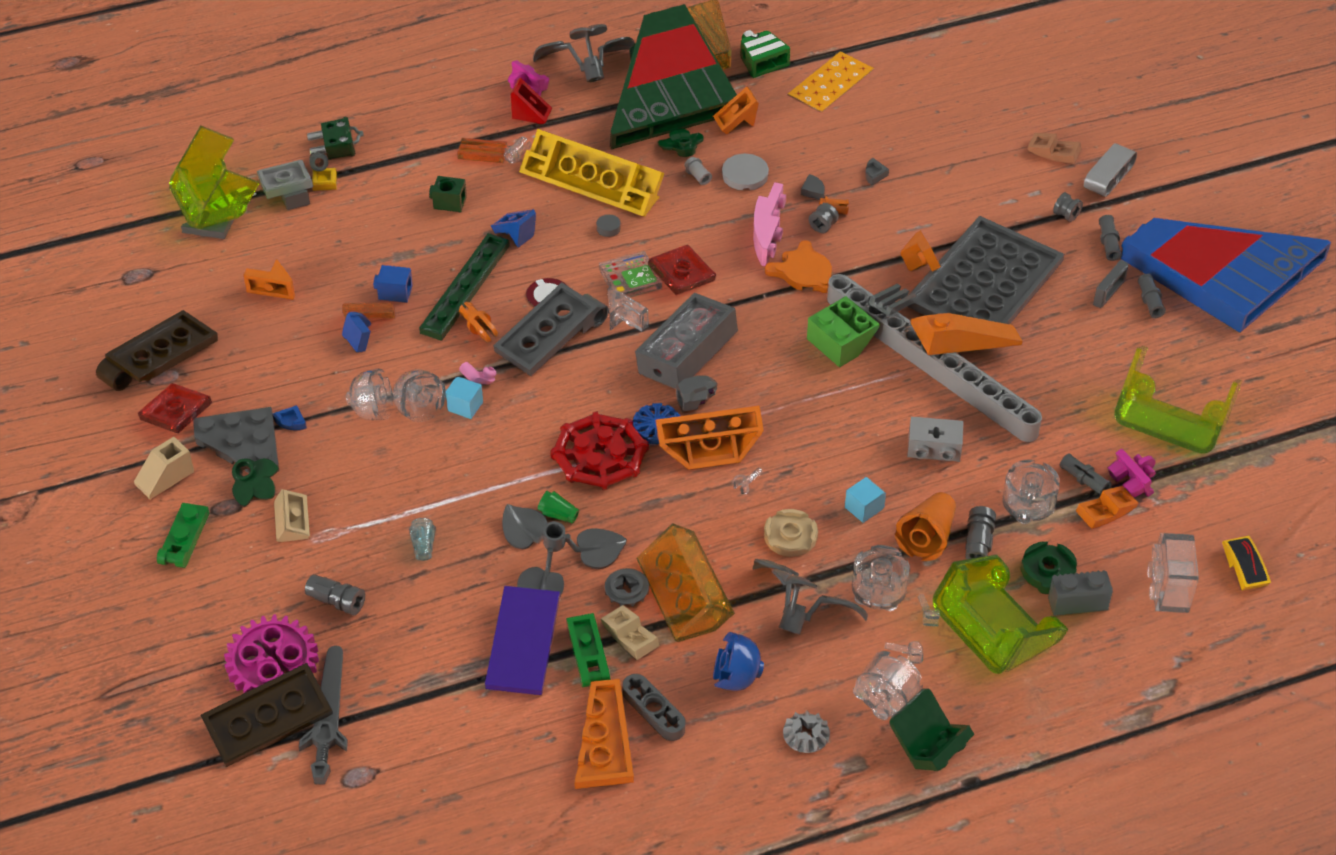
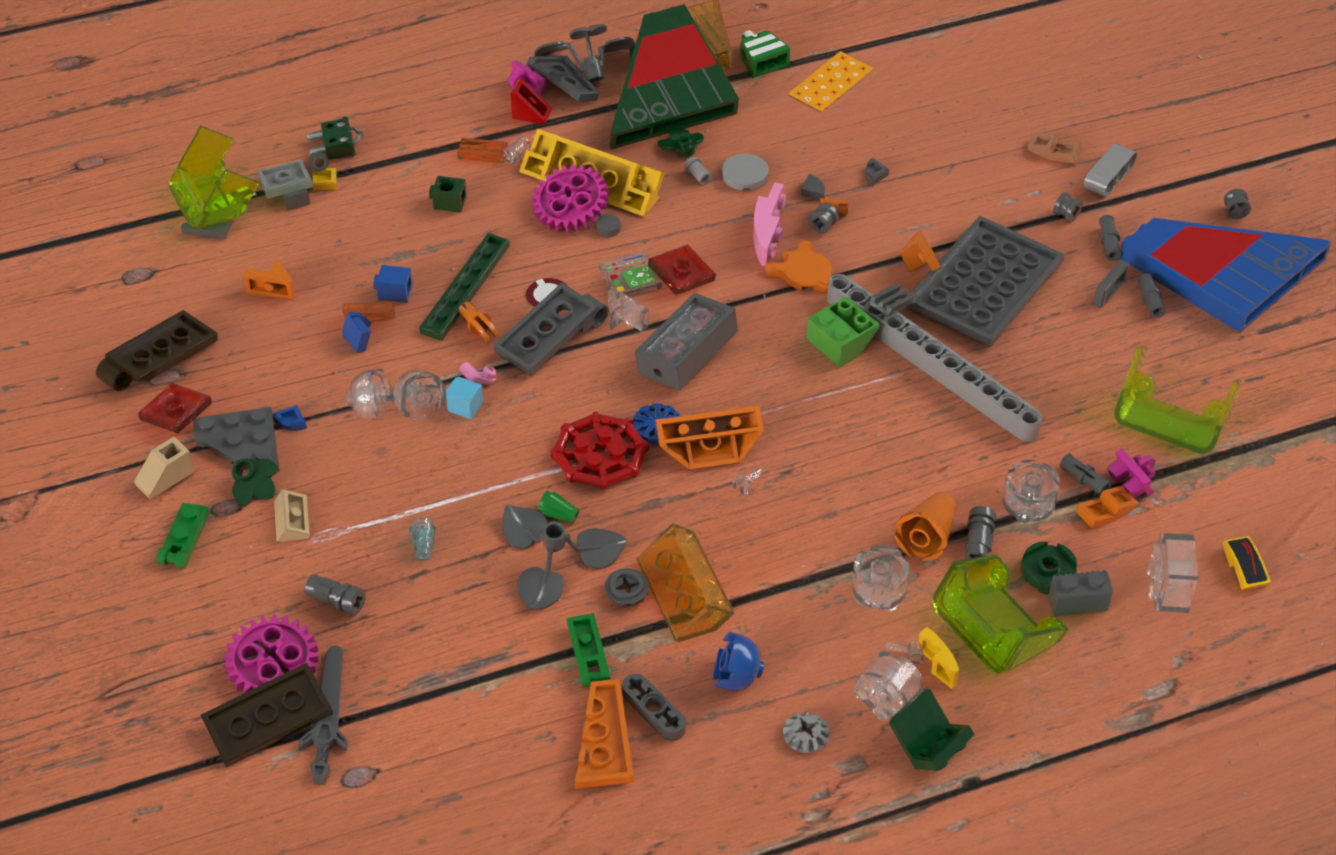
(517, 224): blue slope -> none
(522, 640): dark purple tile -> none
(565, 75): none -> dark grey wing
(570, 198): none -> dark pink gear
(629, 633): tan slope -> none
(695, 392): dark grey rock -> none
(740, 108): orange slope -> none
(790, 533): tan tile -> none
(793, 613): dark grey plant -> none
(865, 499): medium azure piece -> none
(930, 616): clear hand -> none
(935, 439): light grey brick -> none
(944, 663): none -> yellow slope
(961, 333): orange wedge -> none
(1237, 203): none -> dark grey wheel

